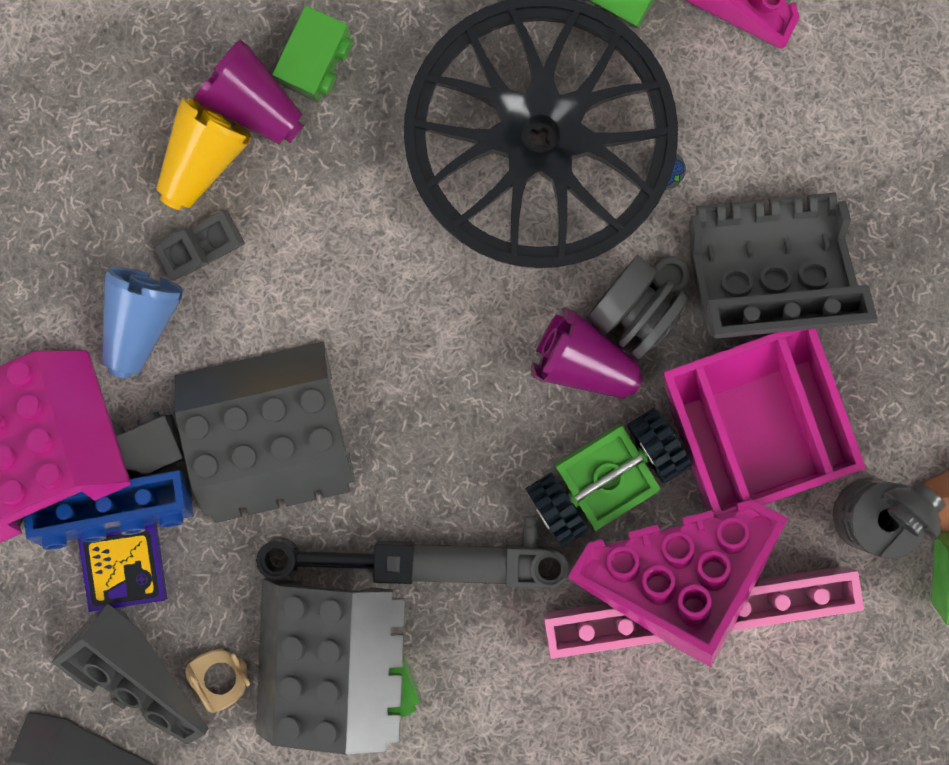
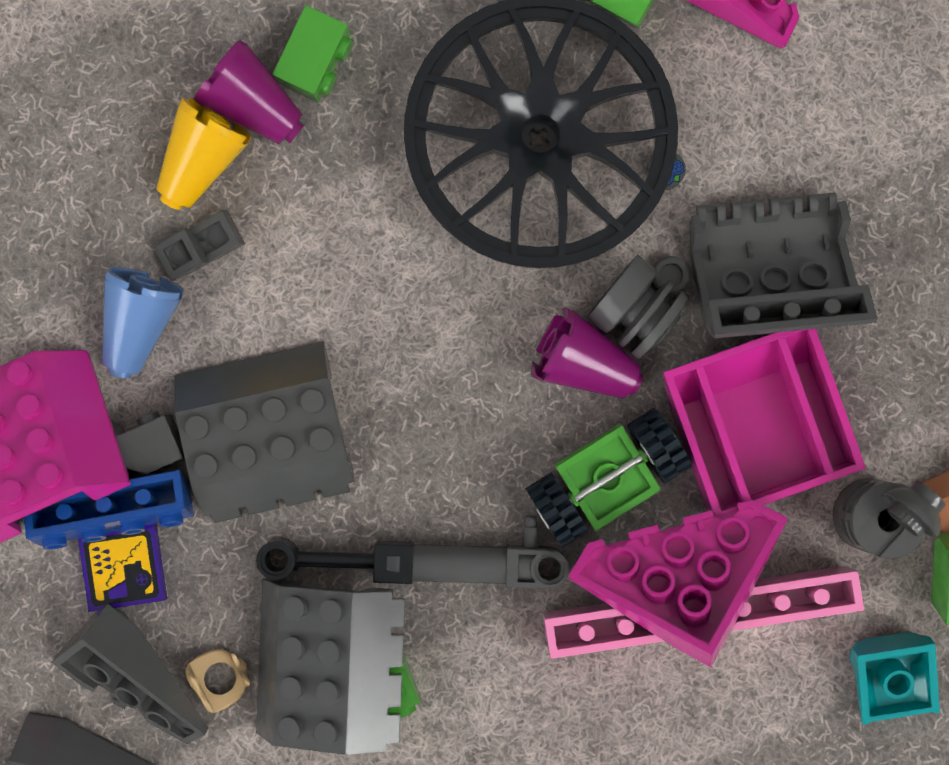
(895, 676): none -> teal slope

